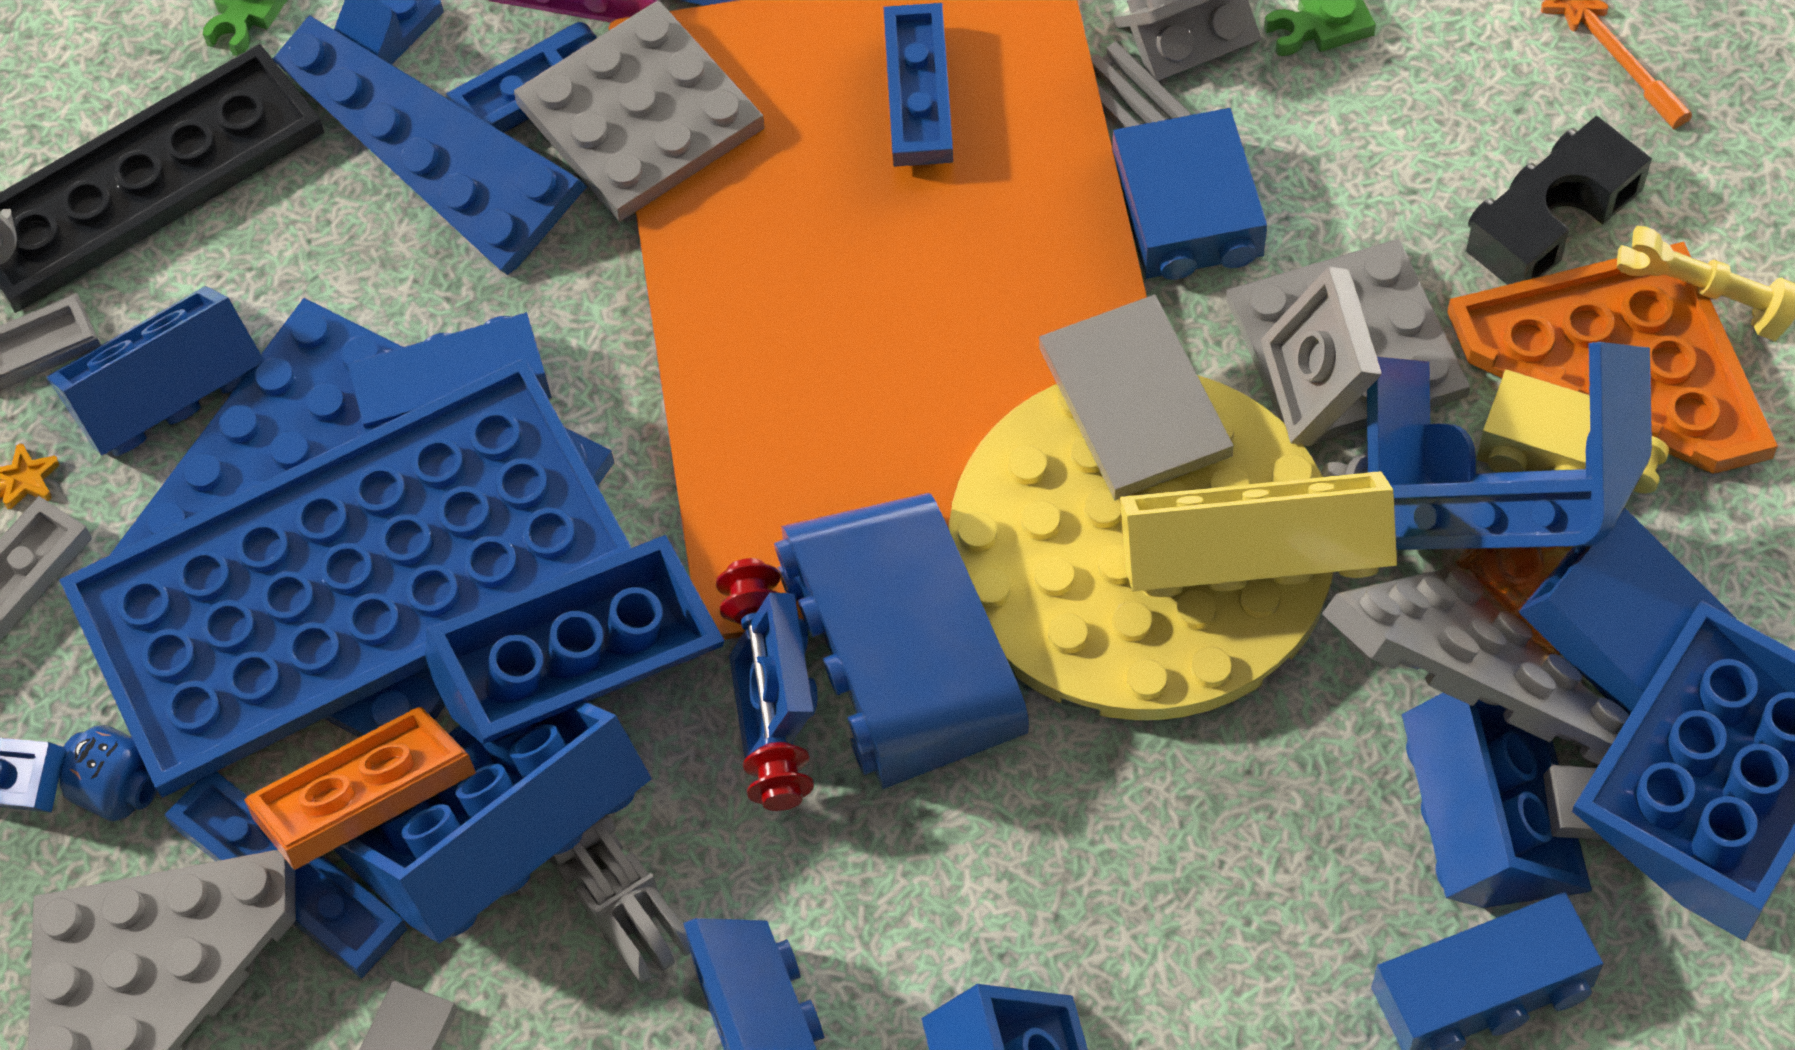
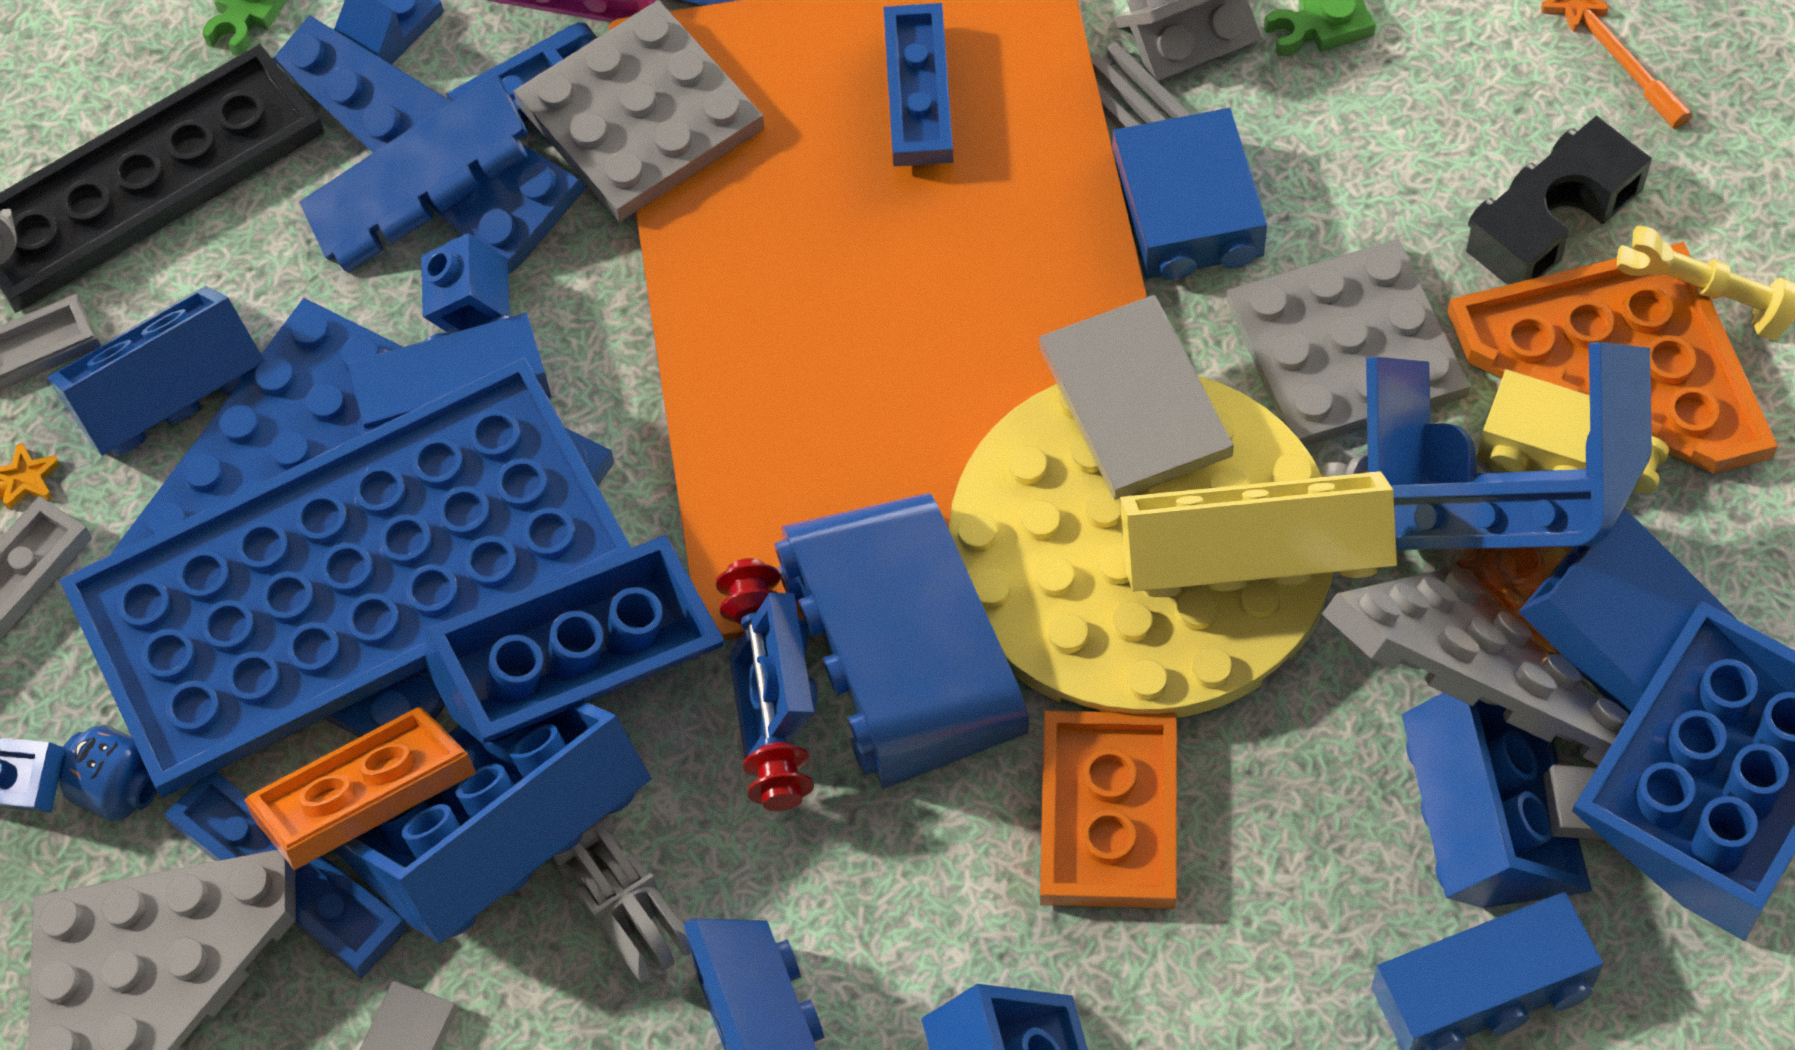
(424, 162): none -> blue windscreen
(464, 284): none -> blue brick
(1109, 810): none -> orange plate
(1320, 356): light grey plate -> none

